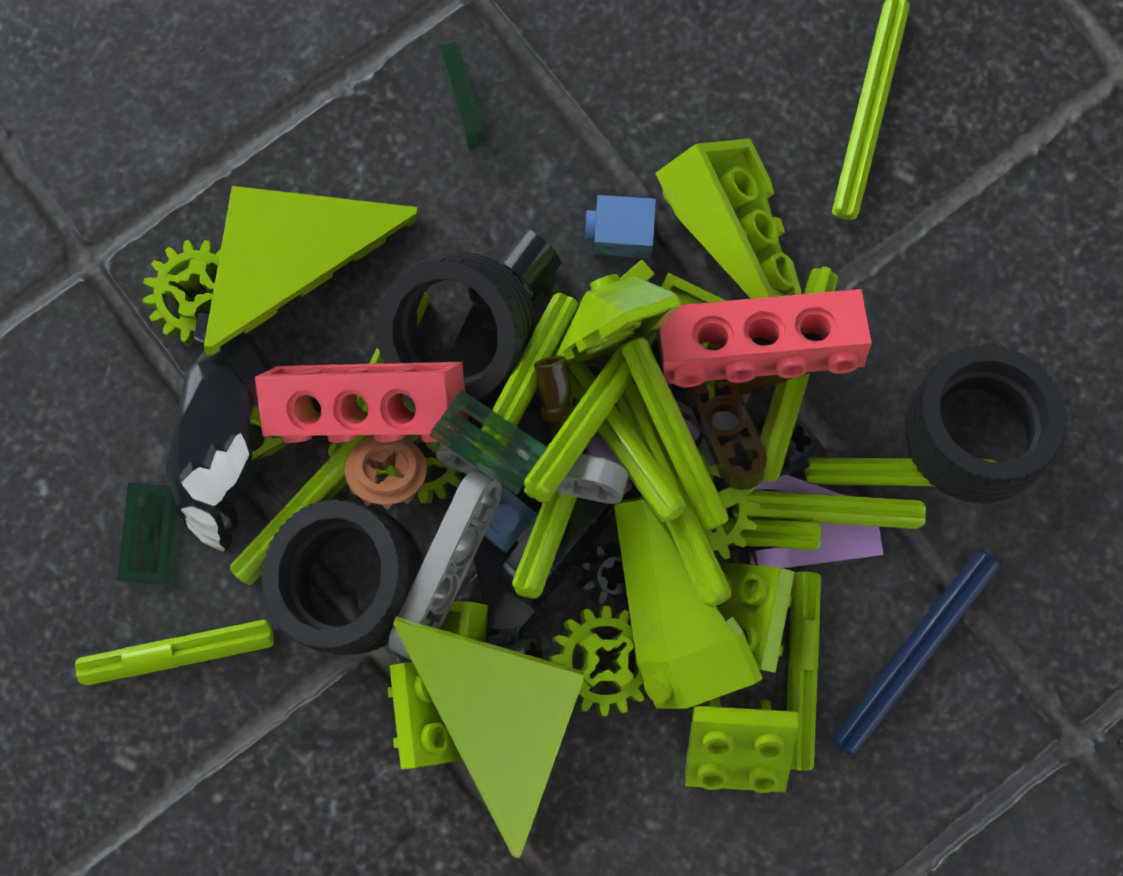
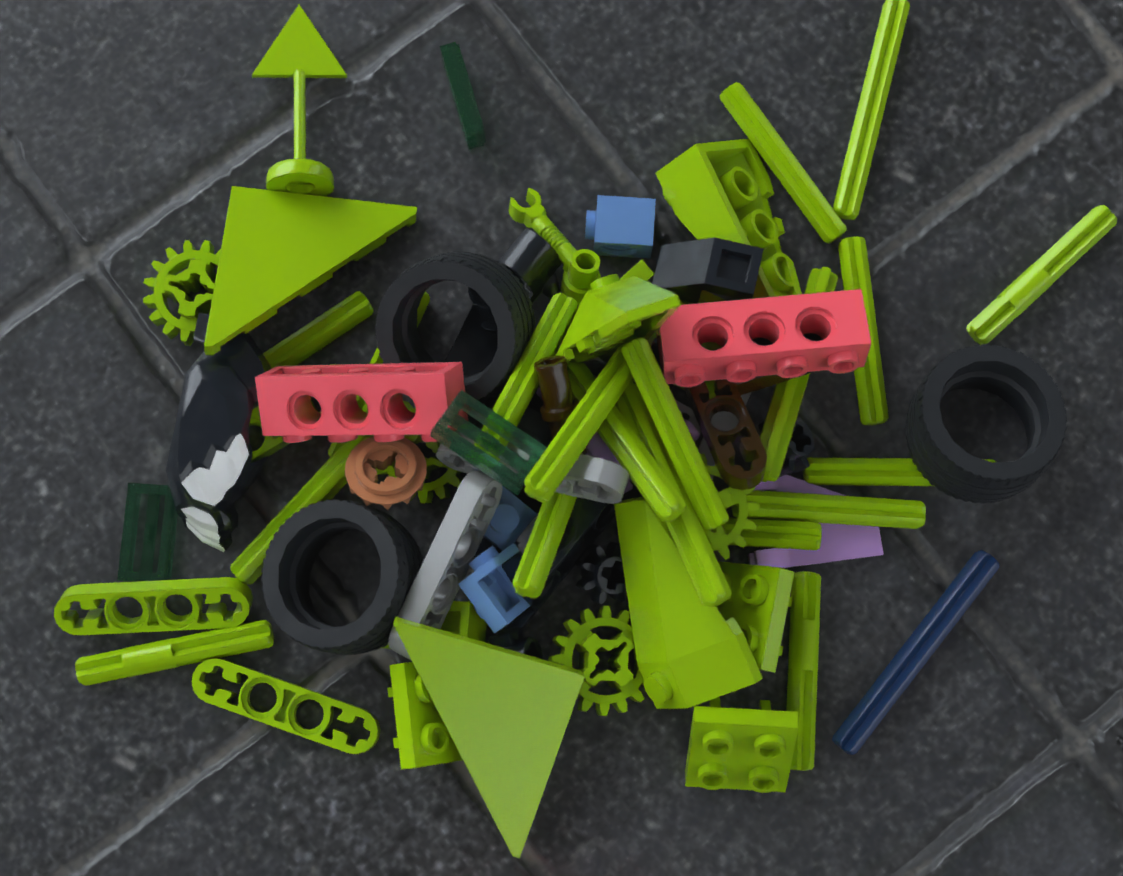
(155, 614): none -> lime beam
(284, 711): none -> lime beam
(299, 55): none -> lime piece
(320, 331): none -> lime axle
(492, 590): none -> medium blue bracket
(579, 266): none -> lime brick
(708, 266): none -> black slope
(783, 163): none -> lime axle
(869, 378): none -> lime axle
(1041, 275): none -> lime axle

